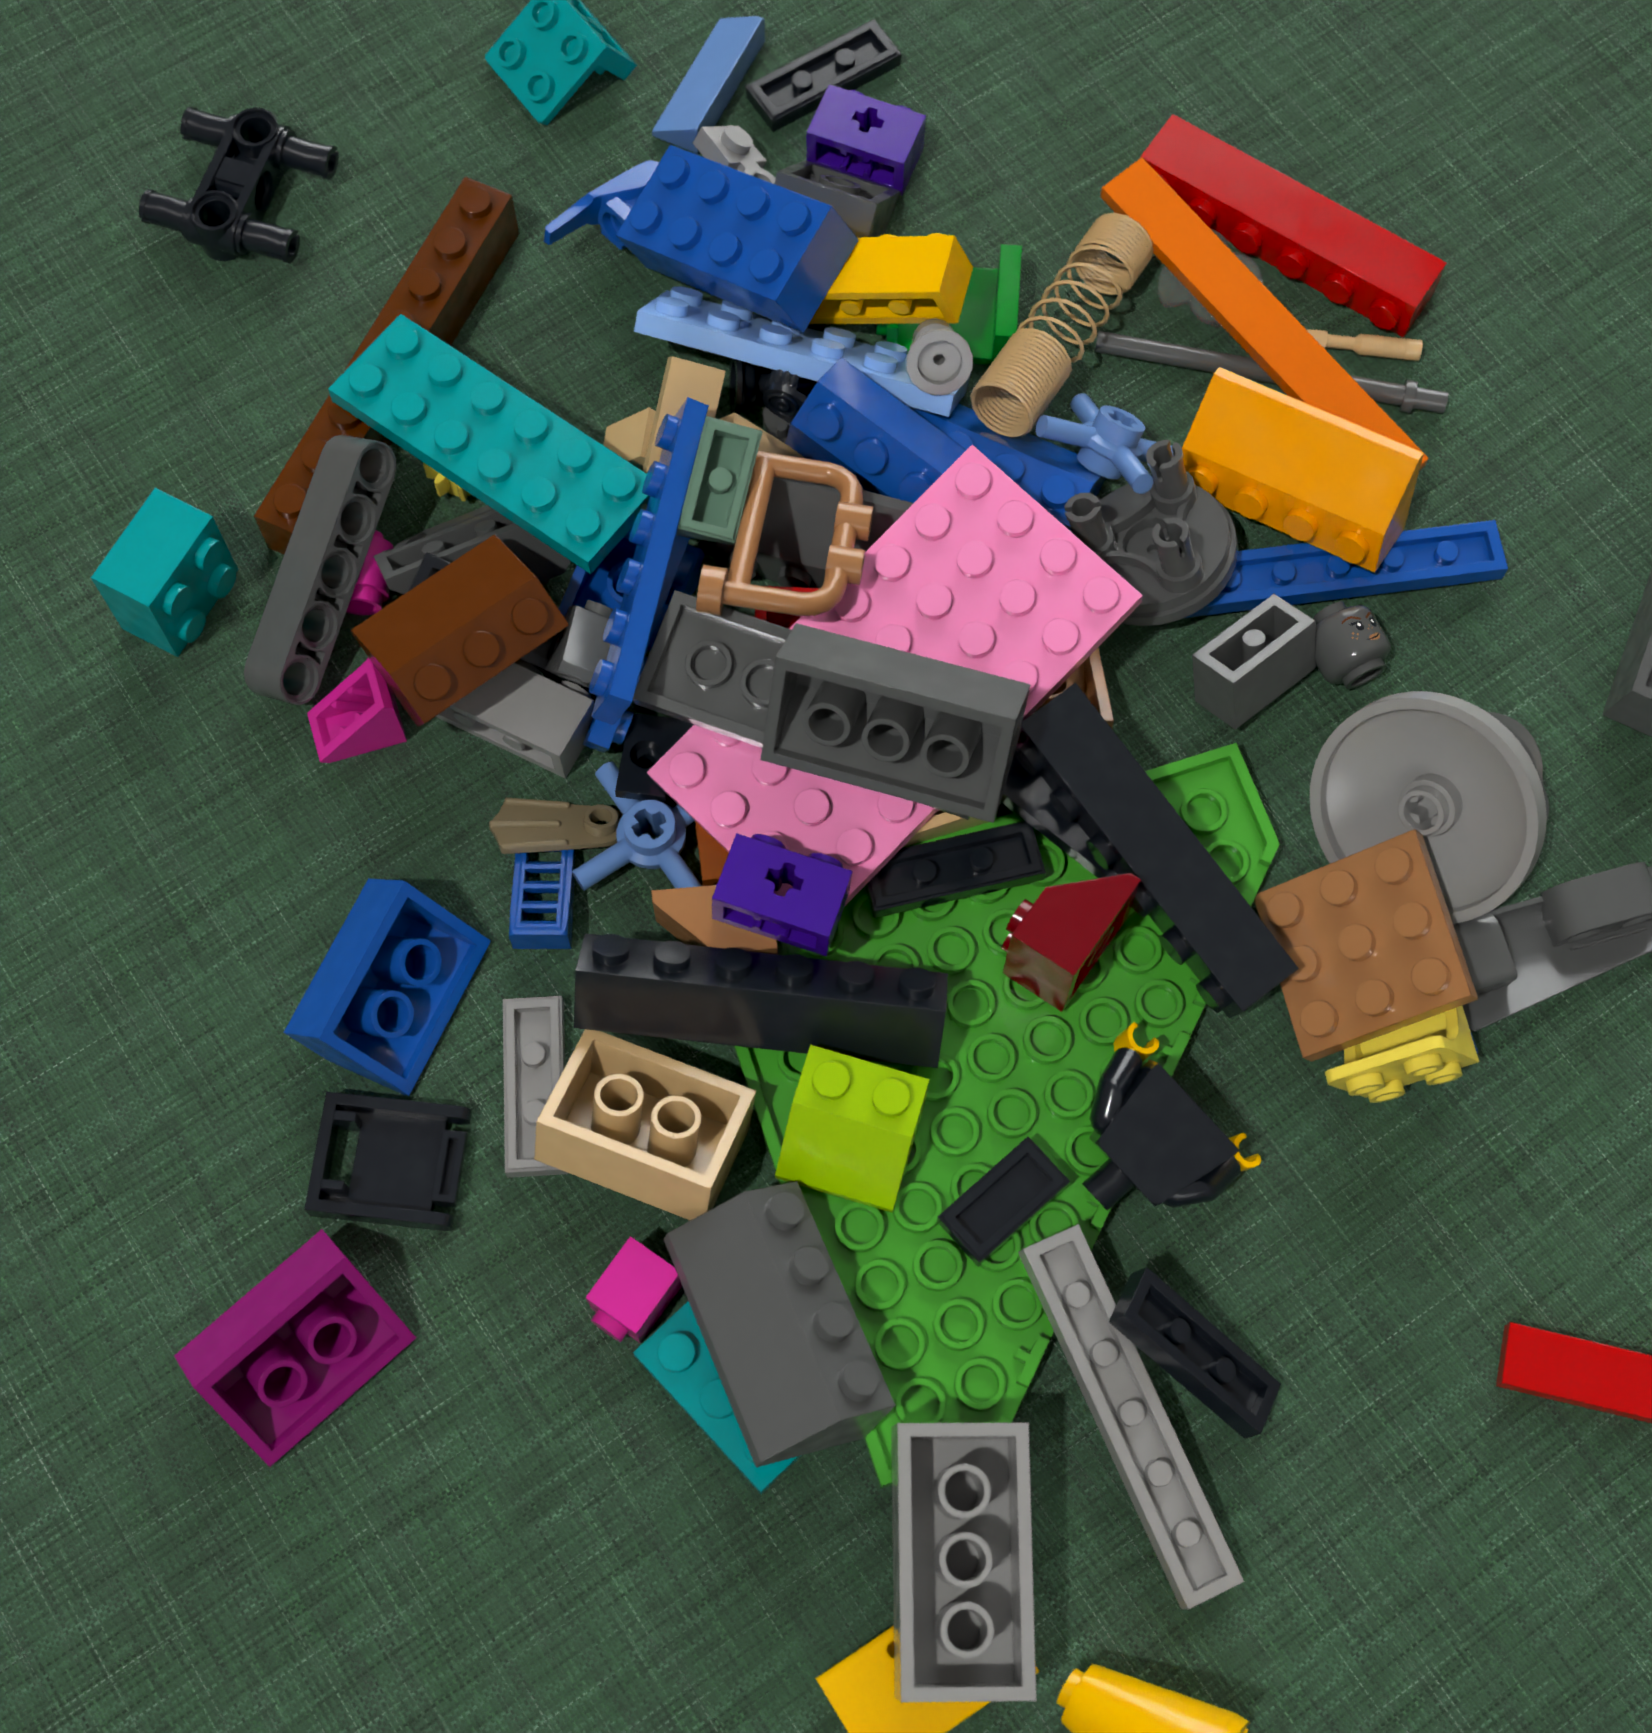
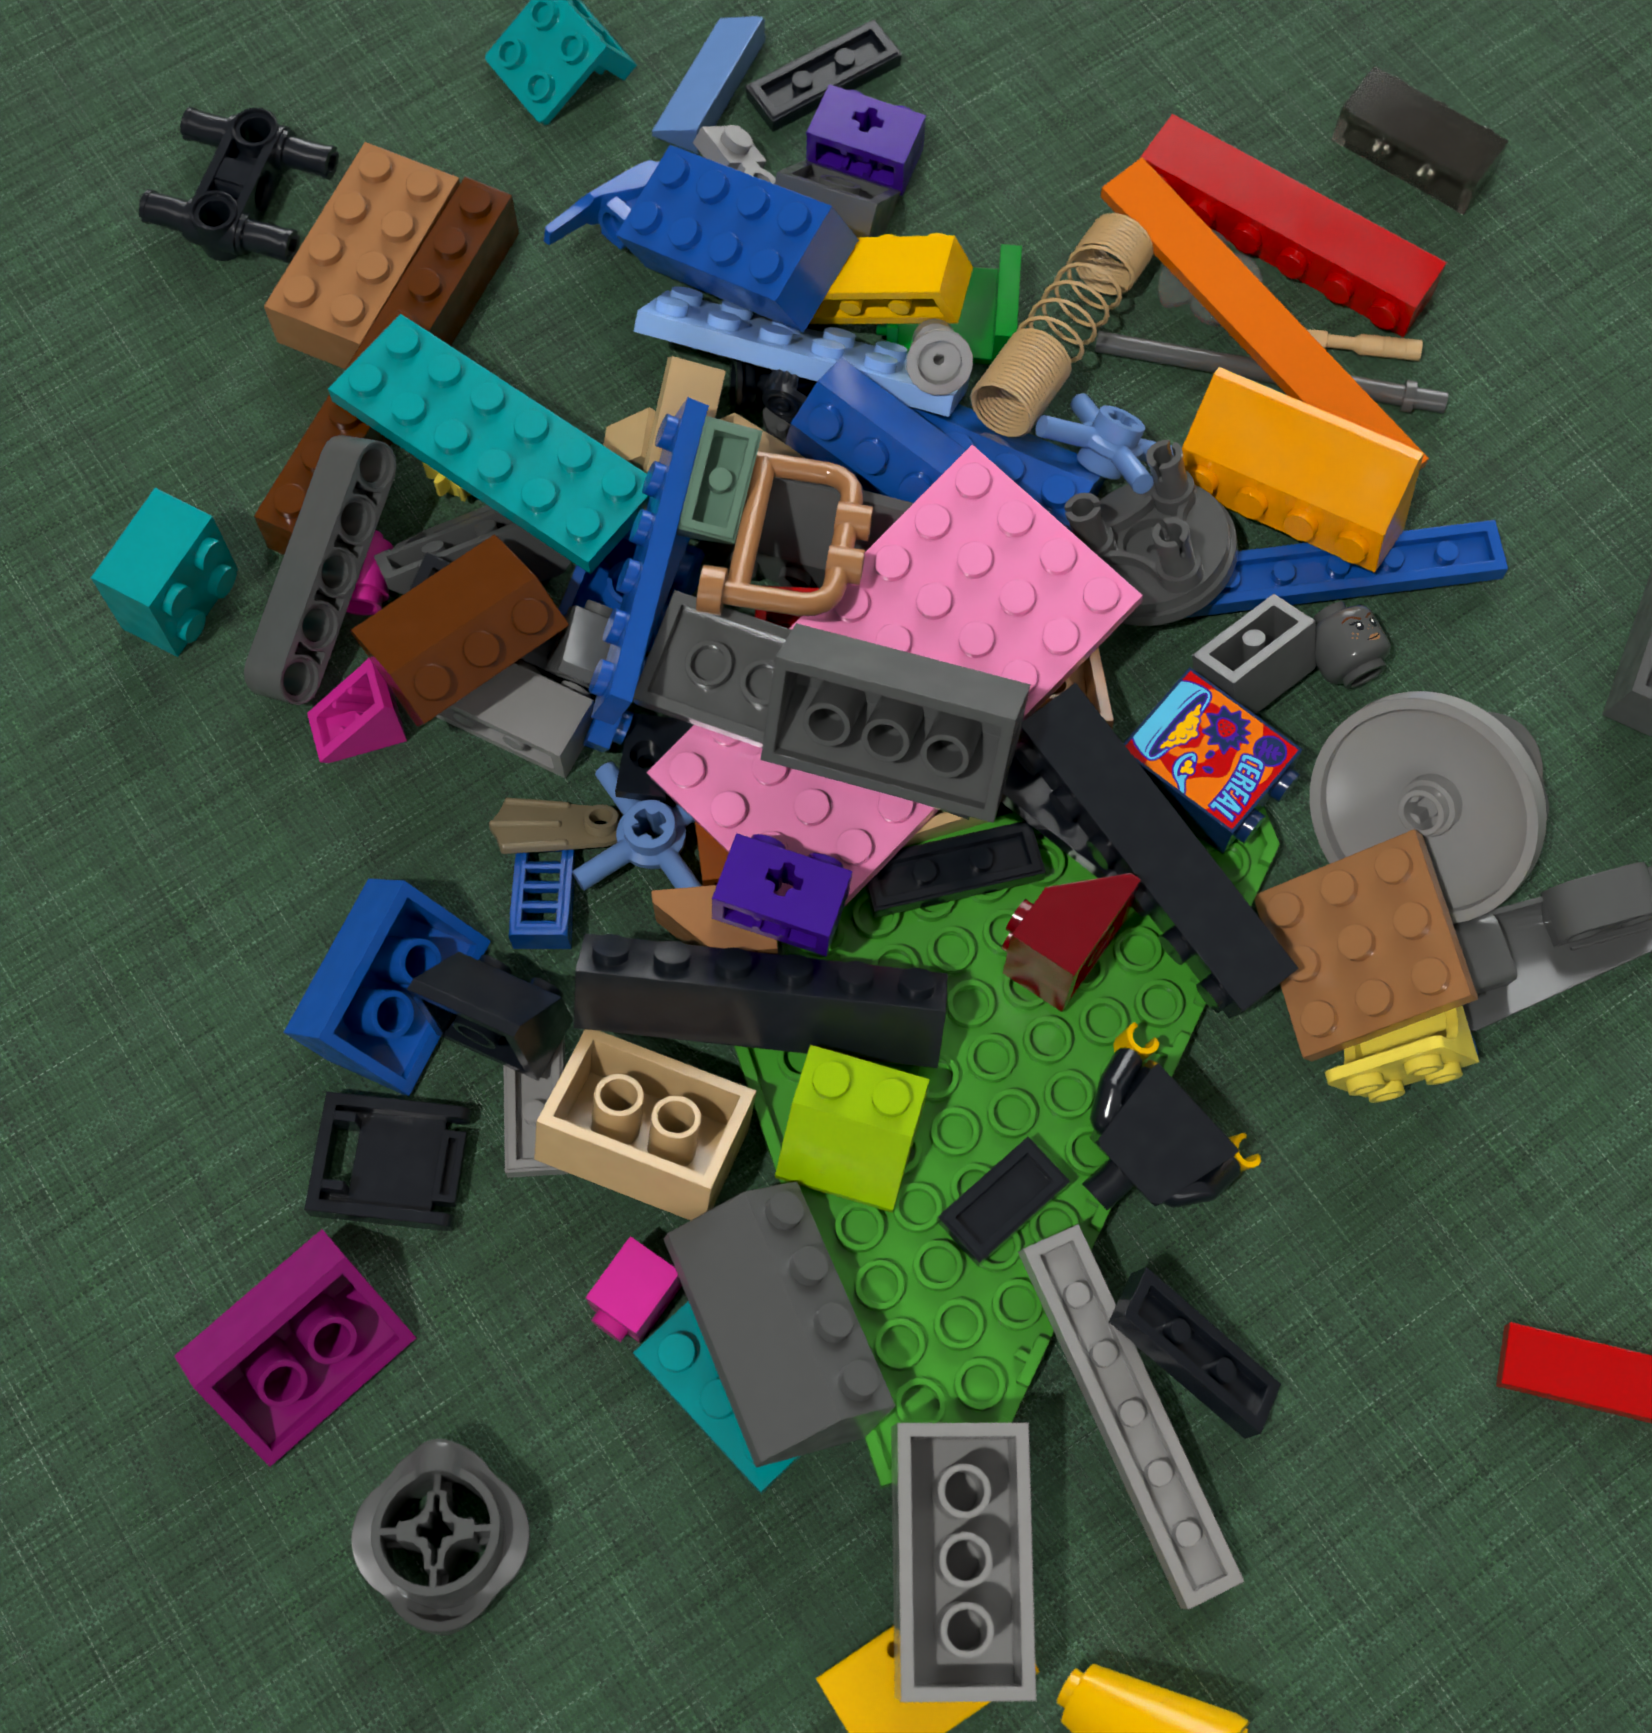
(357, 253): none -> medium nougat brick
(435, 1471): none -> dark grey piece
(493, 1011): none -> black slope
(1214, 760): none -> brick
(1419, 140): none -> clear smoke brick

